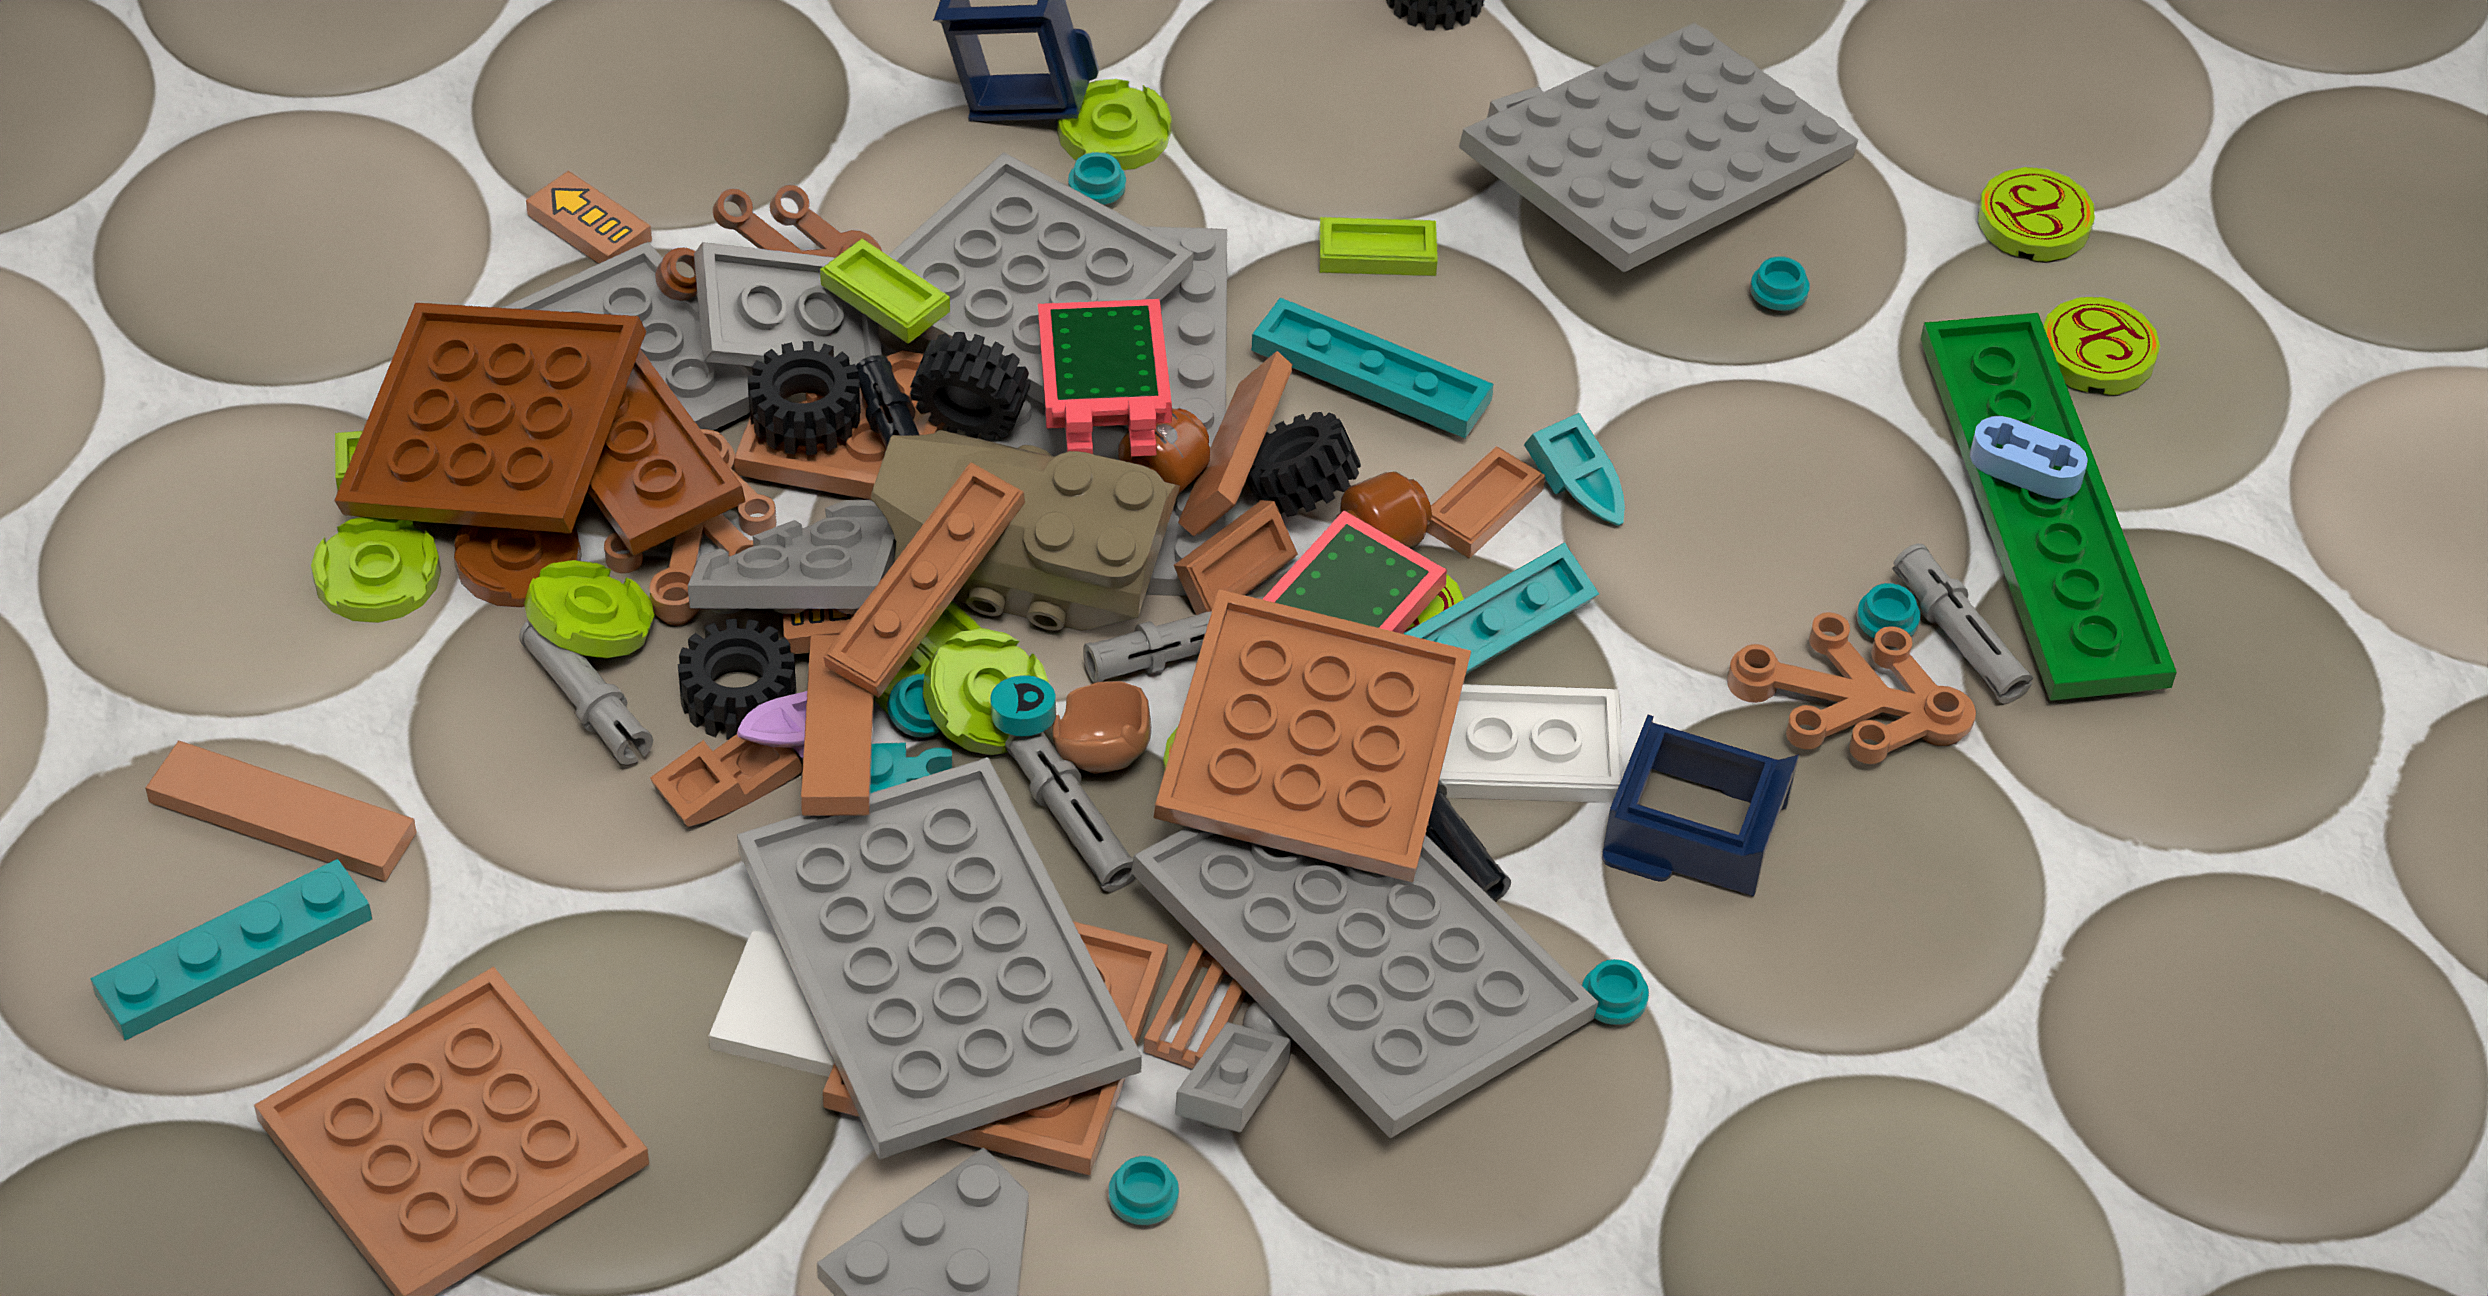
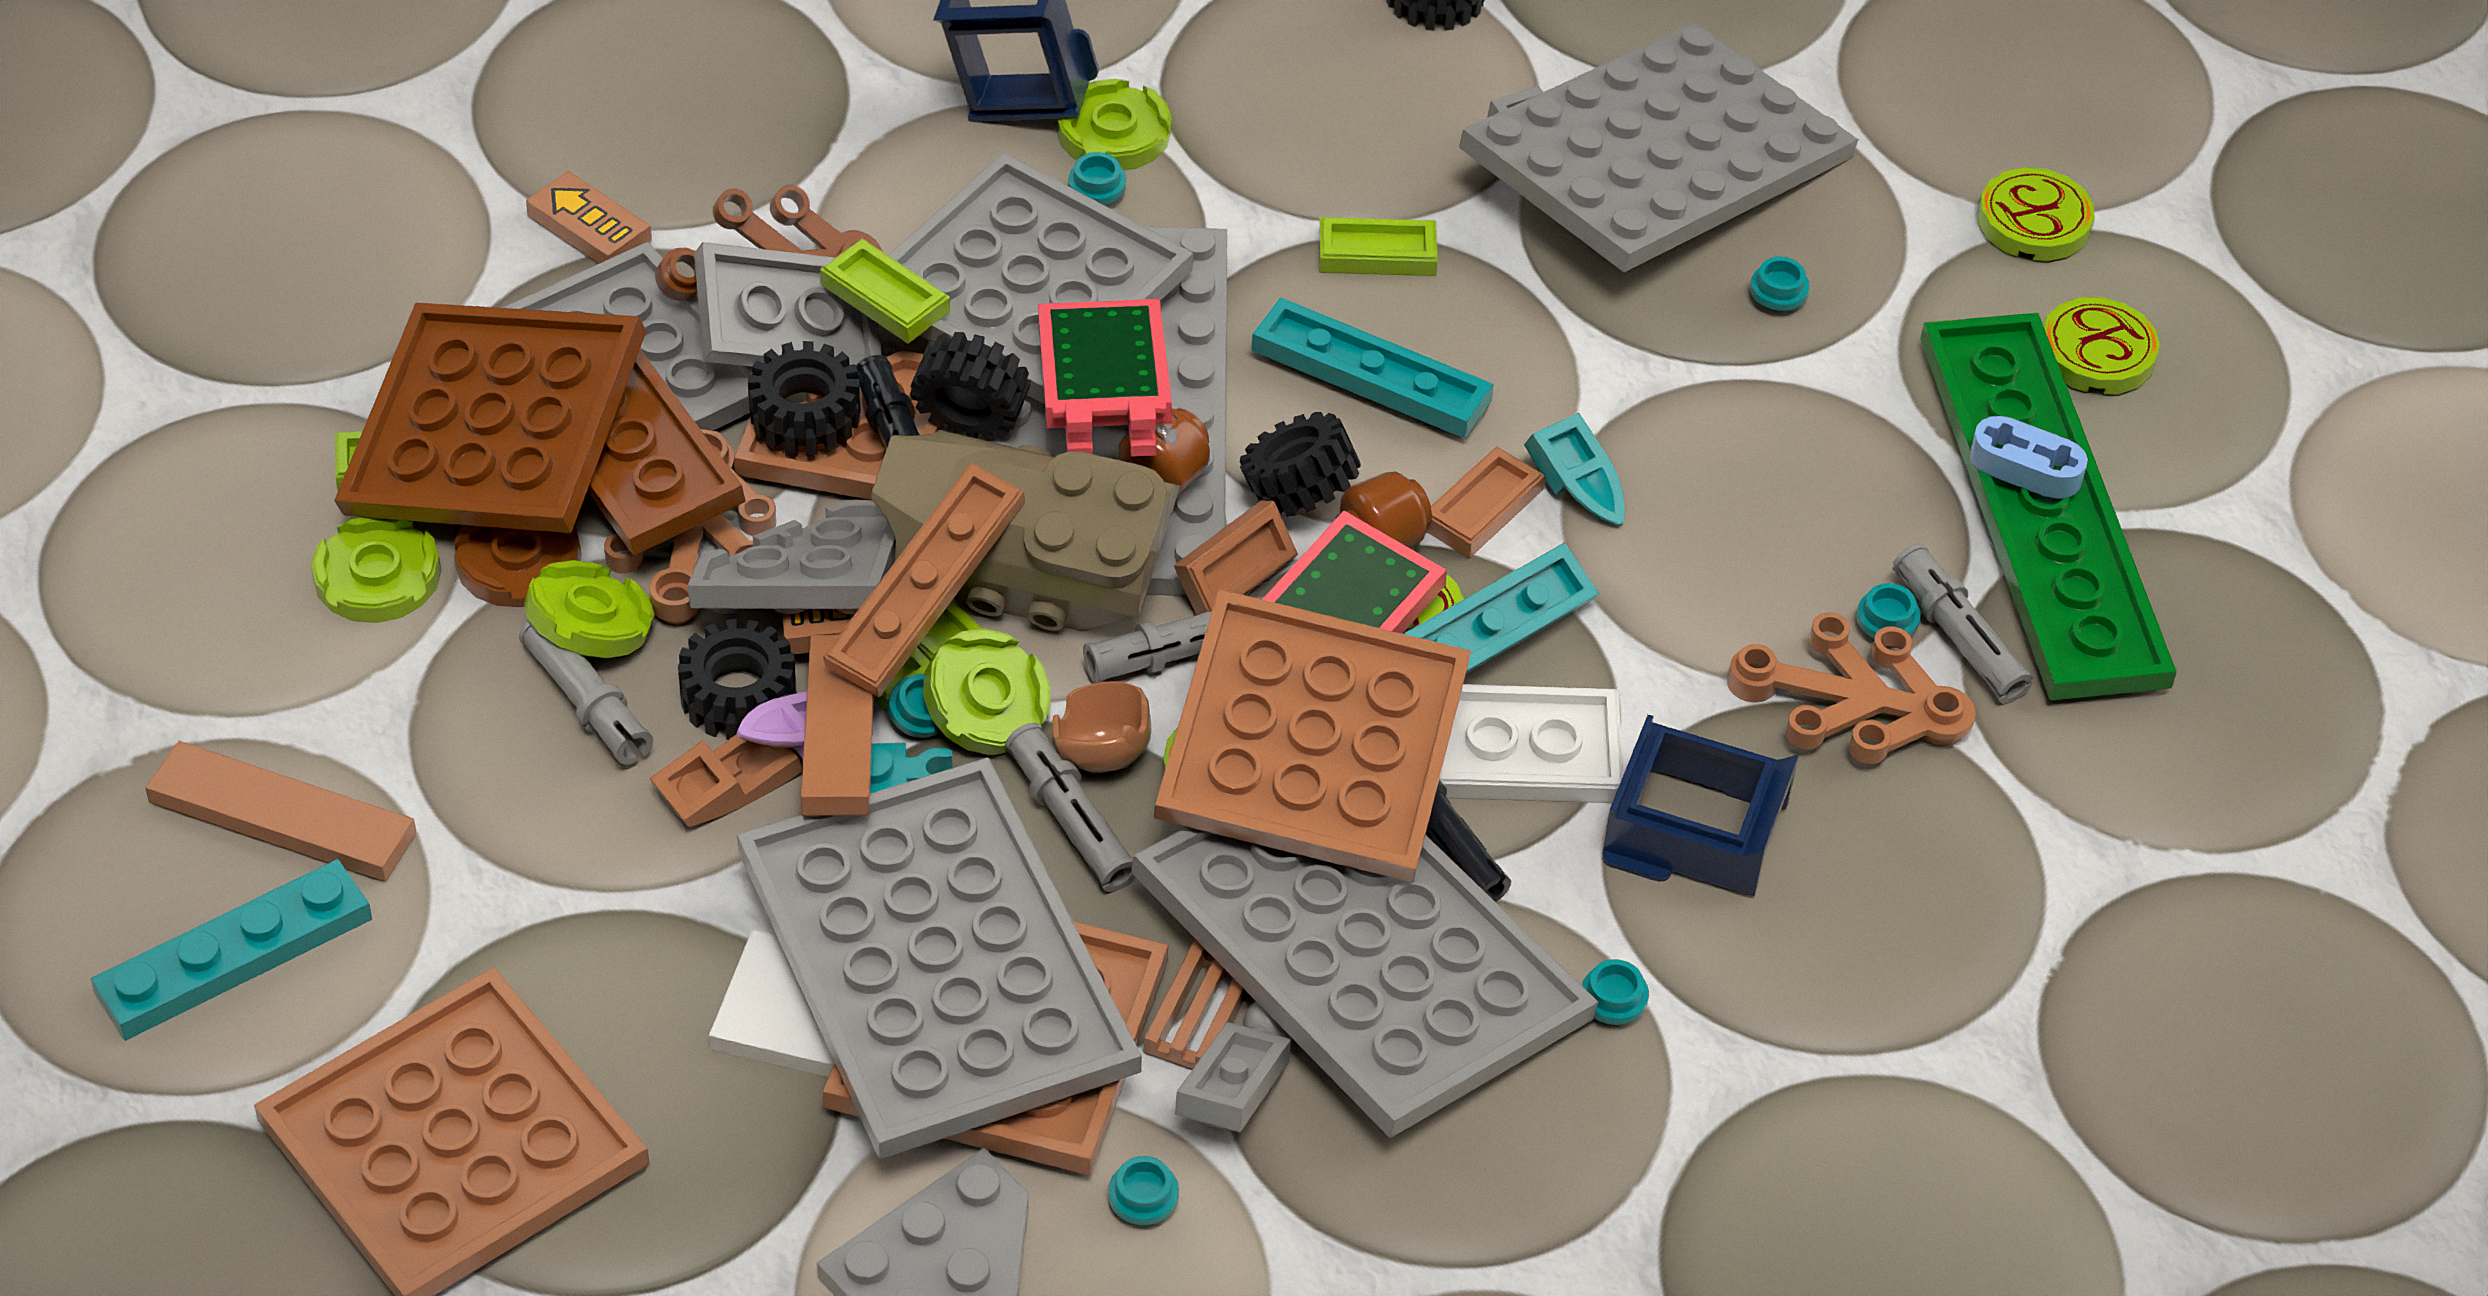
(1023, 705): teal tile -> none
(1236, 444): nougat tile -> none

